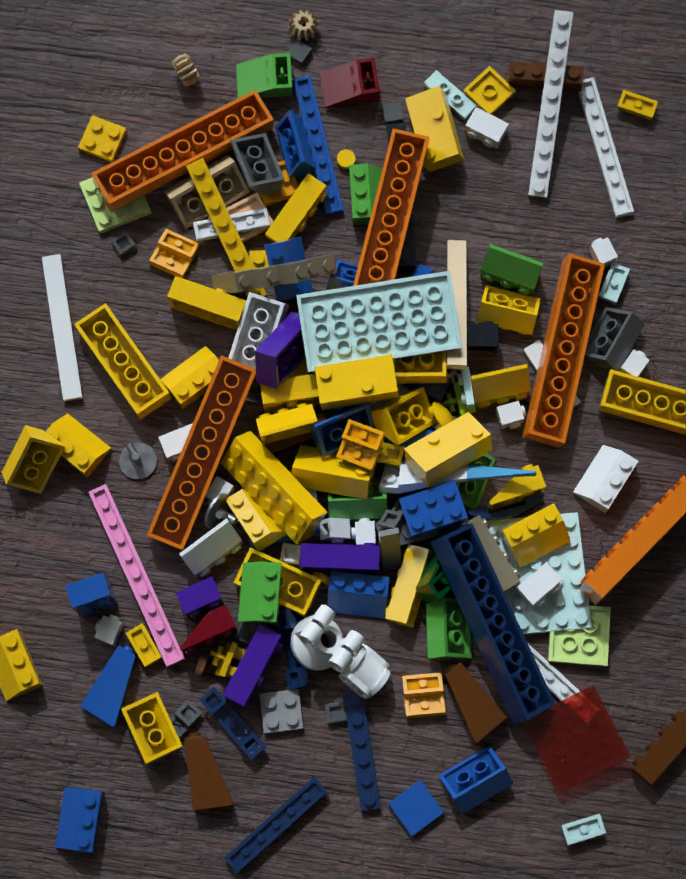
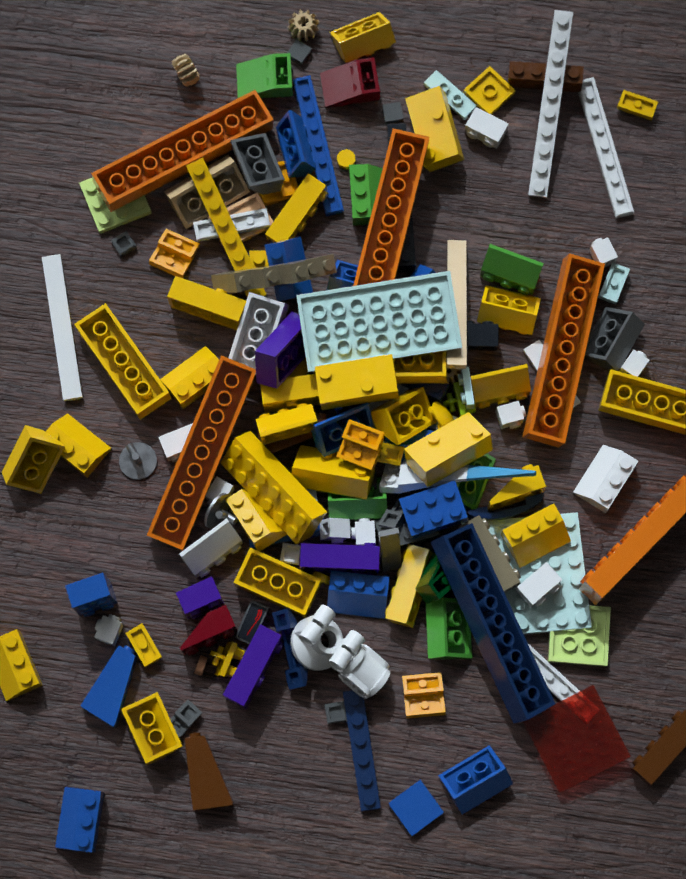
(102, 139): yellow plate -> none
(136, 575): bright pink plate -> none
(232, 723): dark blue slope -> none
(260, 592): bright green slope -> none
(275, 824): dark blue plate -> none
(281, 711): light grey plate -> none
(363, 37): none -> yellow slope
(475, 705): reddish brown slope -> none
(583, 829): light aqua plate -> none

